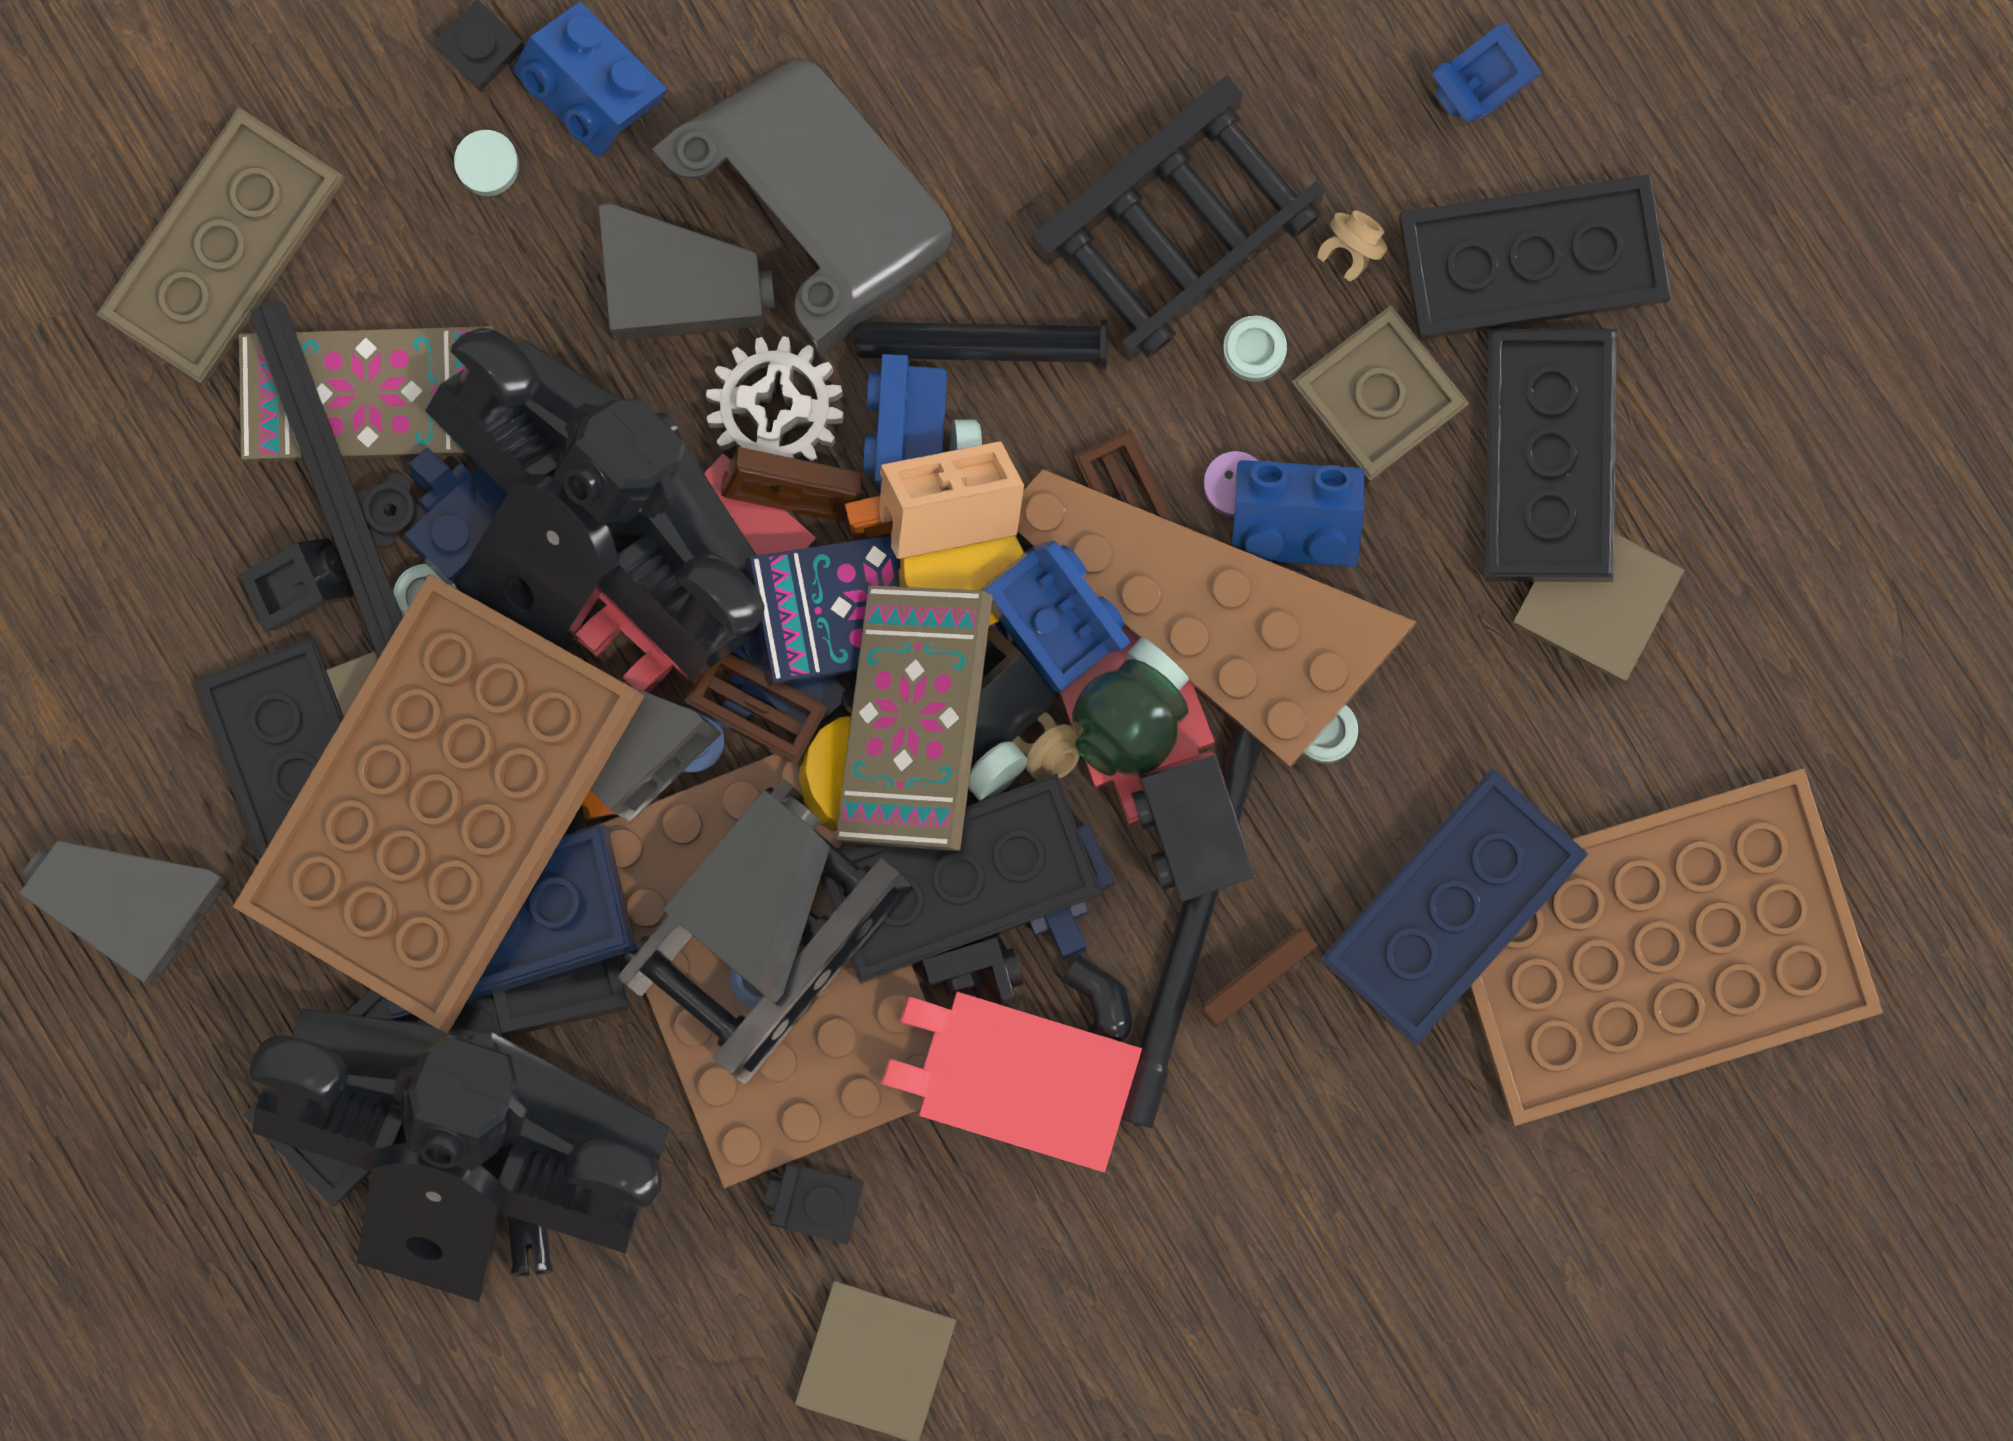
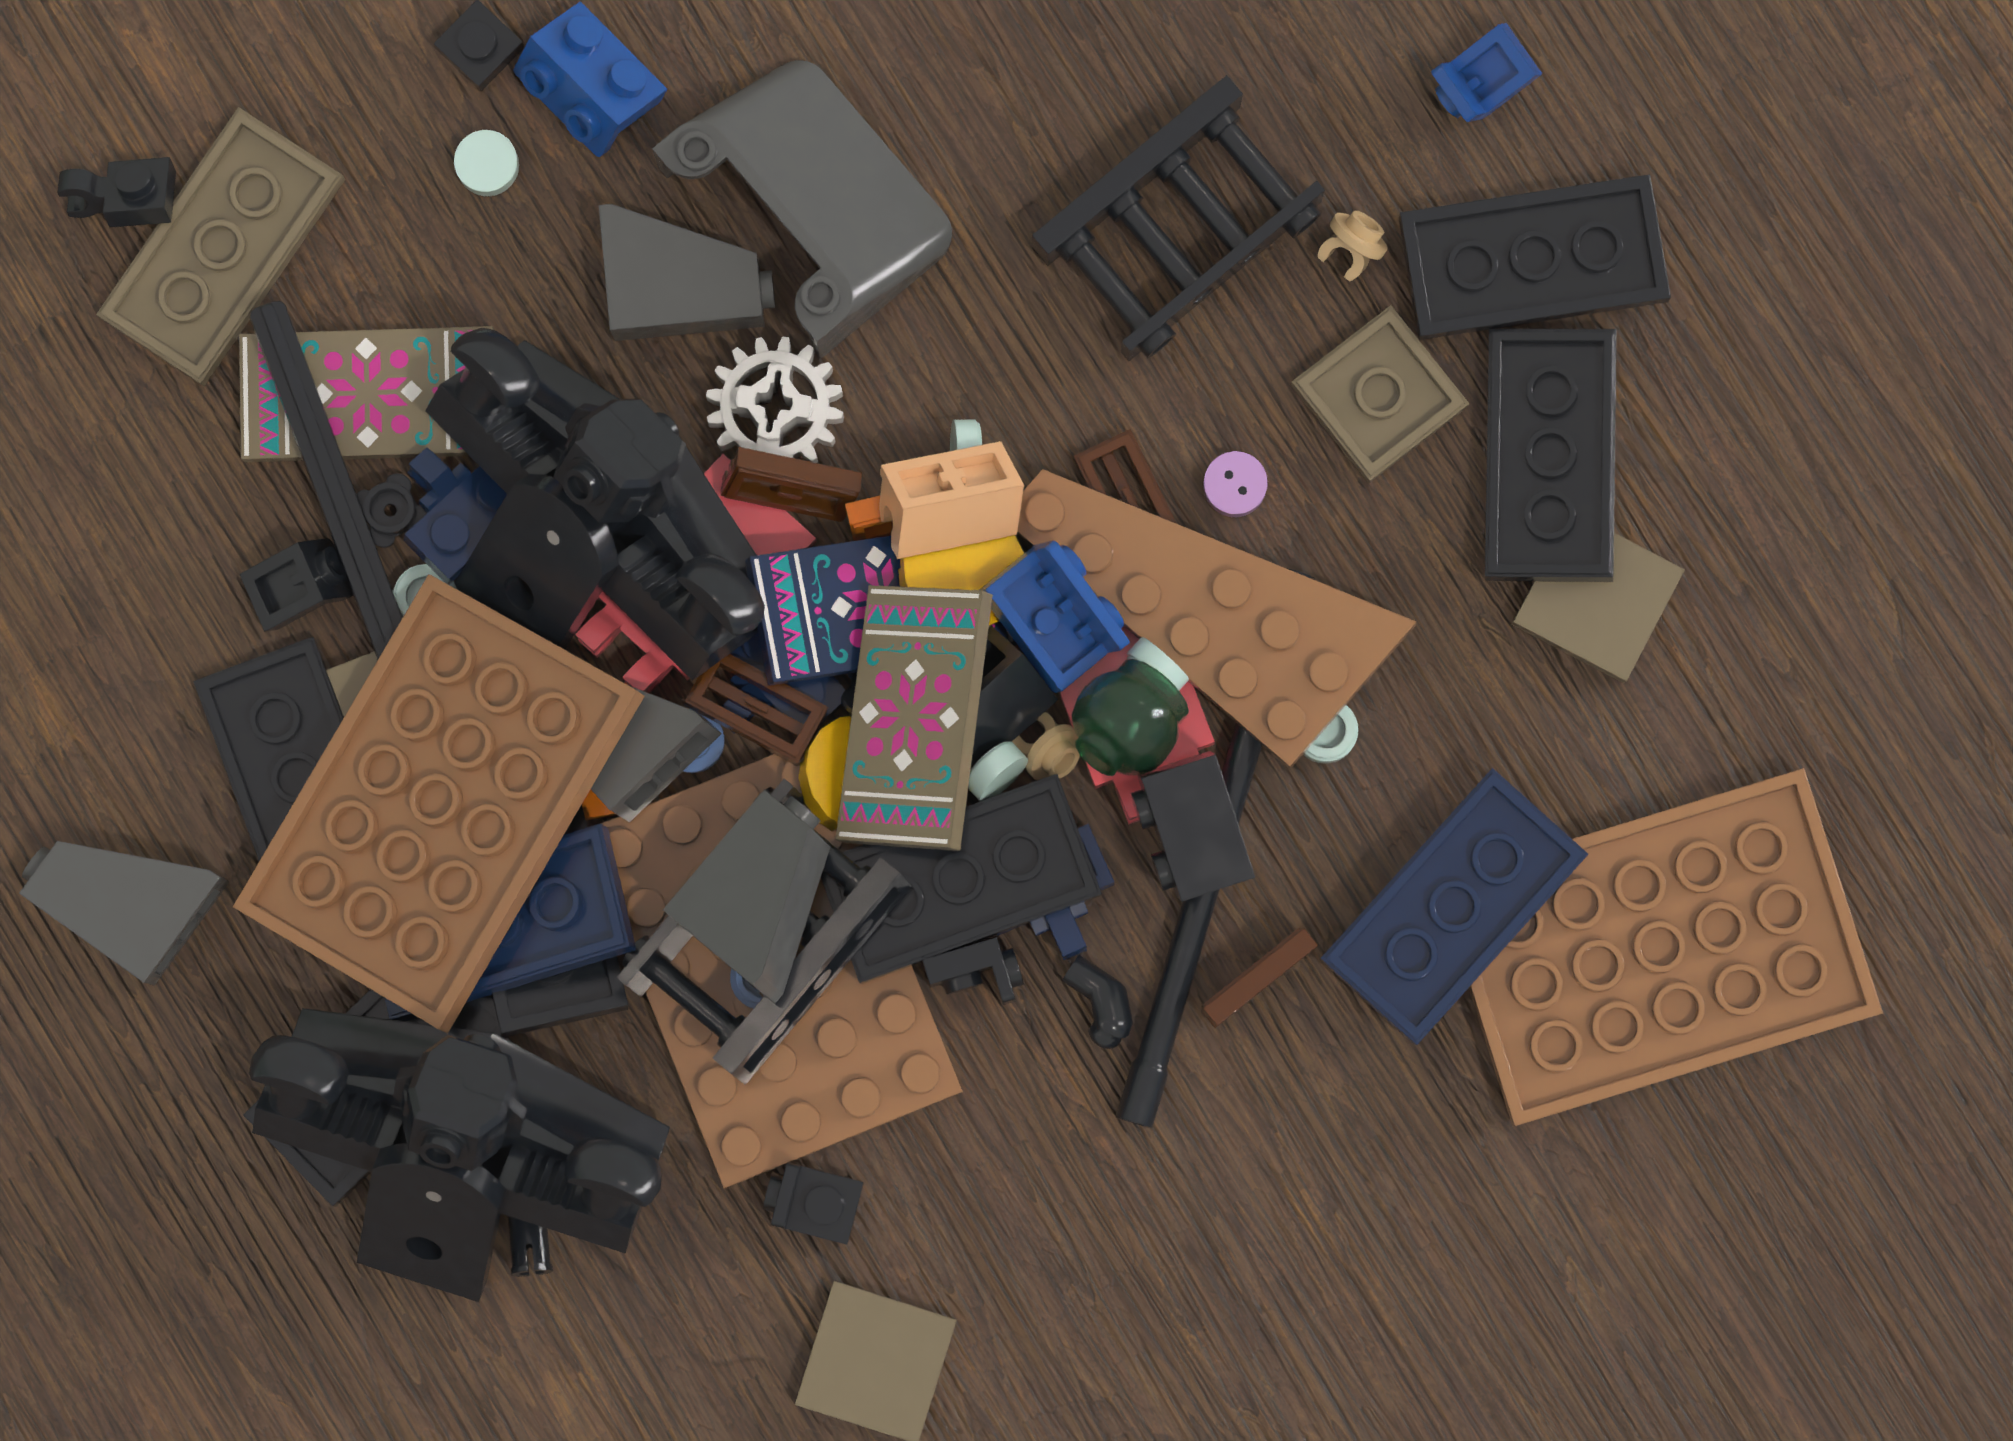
(129, 195): none -> black plate
(909, 413): blue bracket -> none
(984, 341): black axle -> none
(1018, 1078): coral tile -> none
(1254, 348): light aqua tile -> none
(1299, 512): blue bracket -> none

